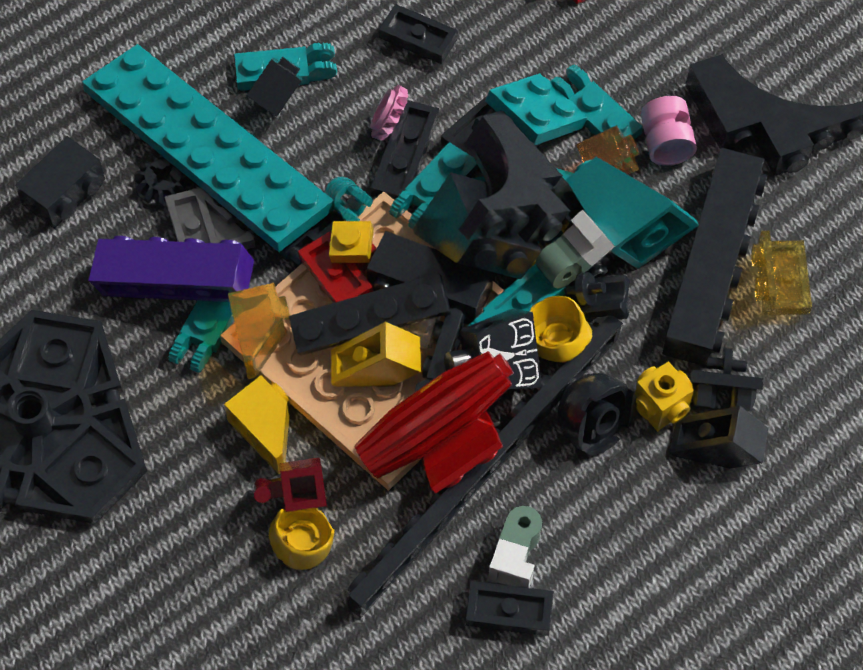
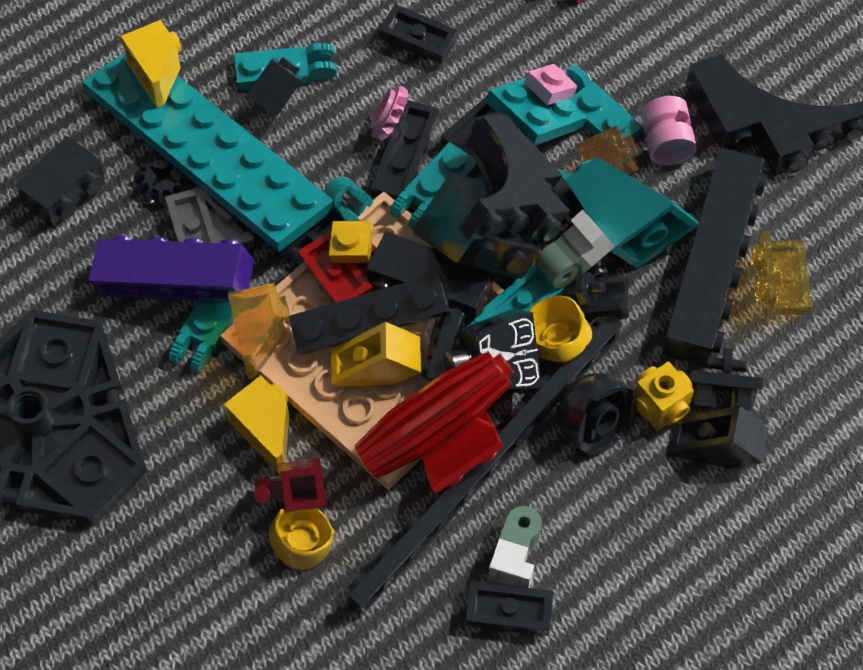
(153, 59): none -> yellow slope
(550, 84): none -> bright pink plate

